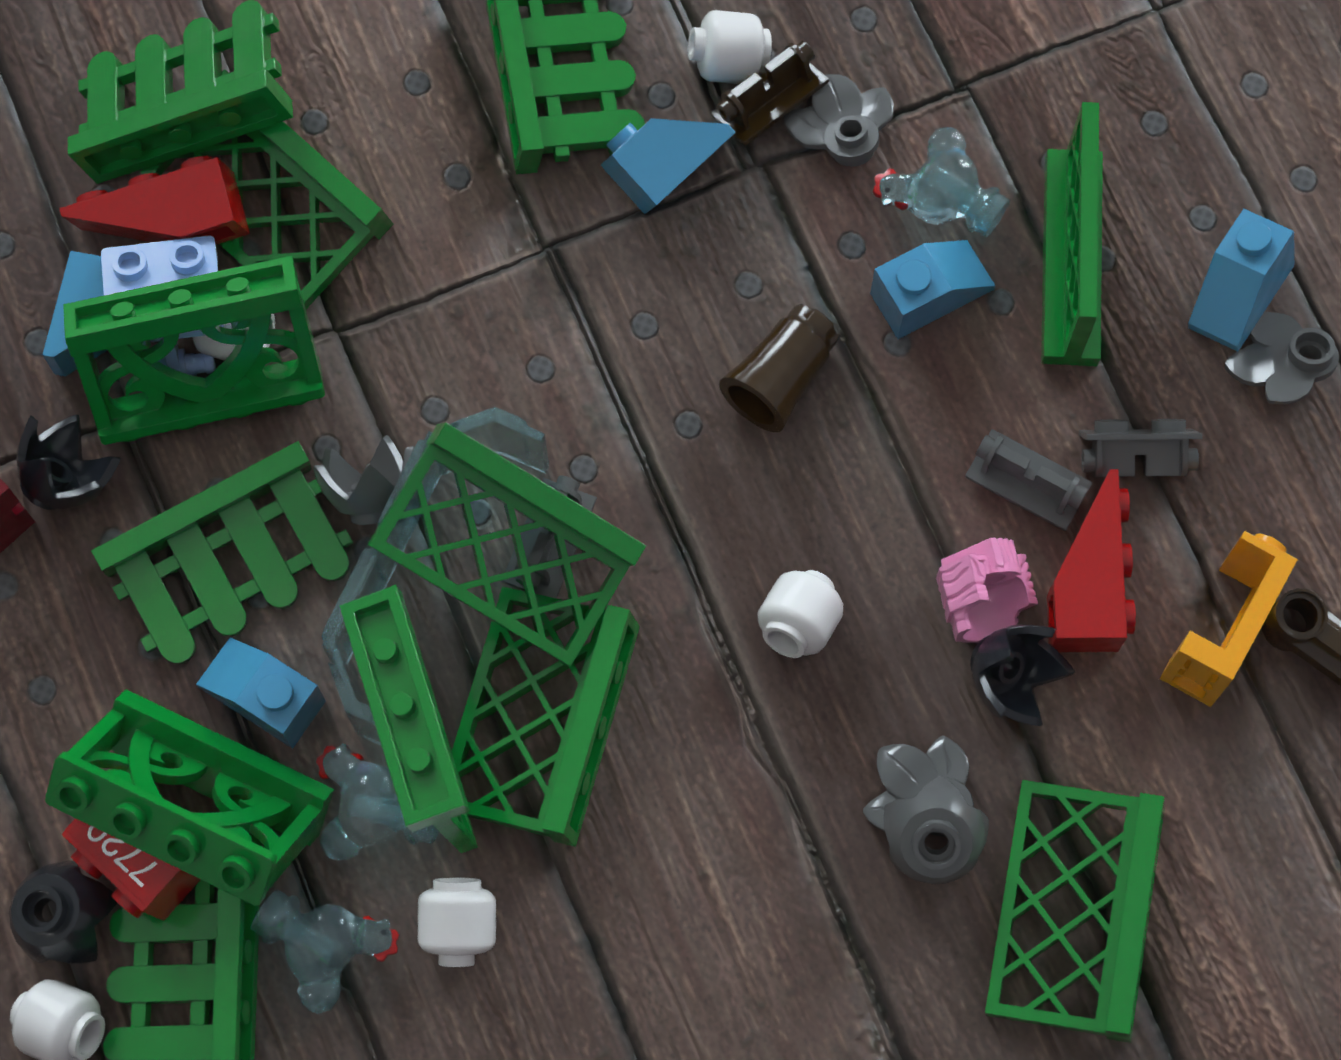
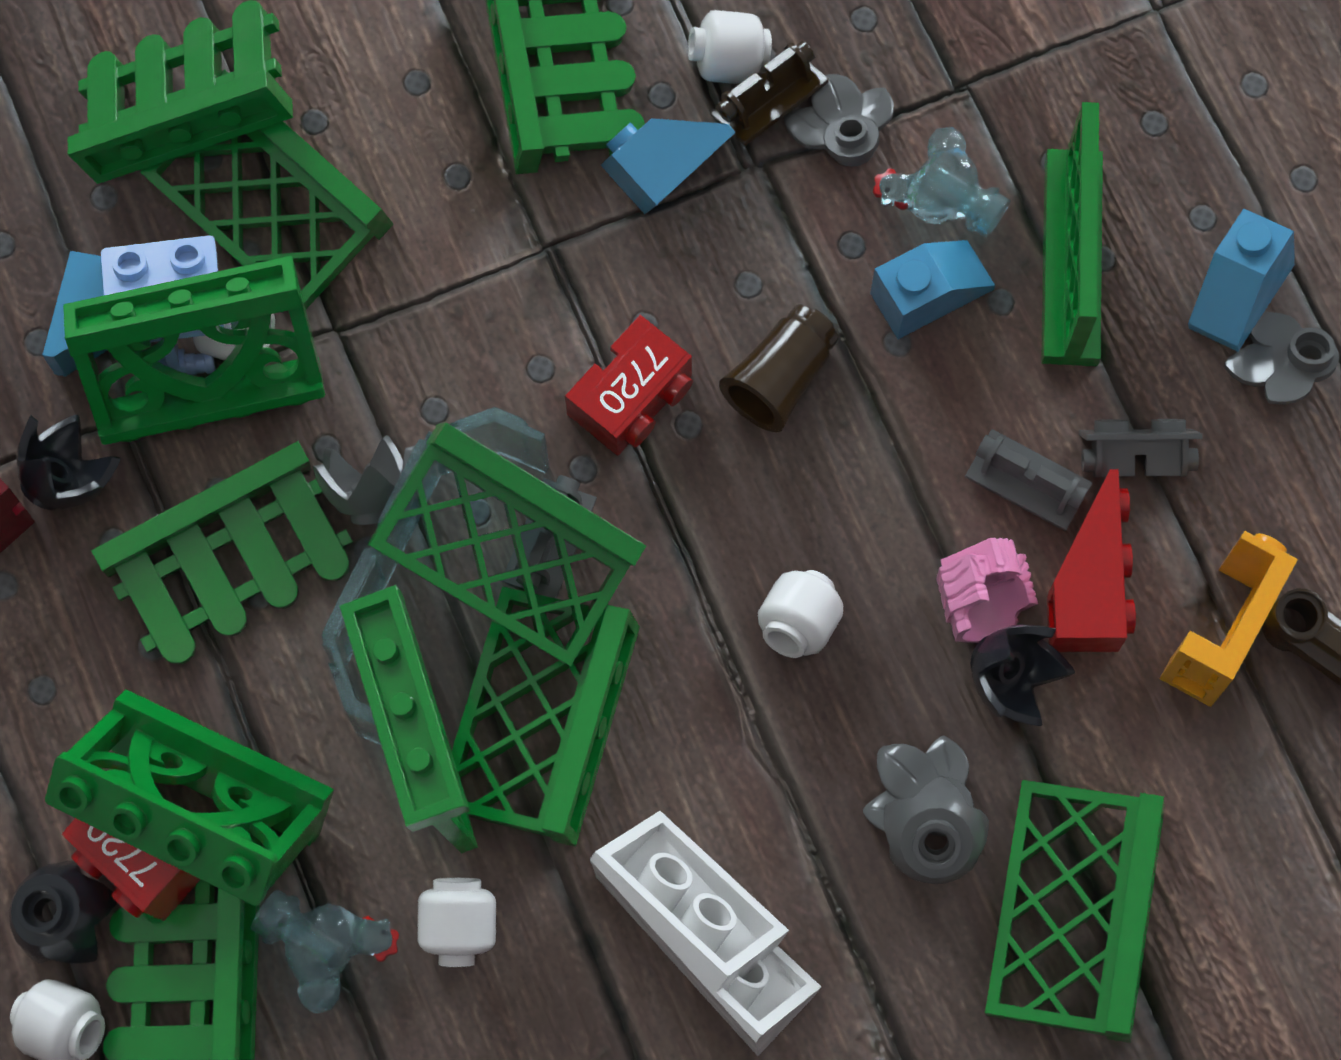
(165, 207): red slope -> none
(263, 690): dark azure slope -> none
(366, 807): clear light blue animal -> none
(625, 396): none -> red brick
(707, 927): none -> white slope

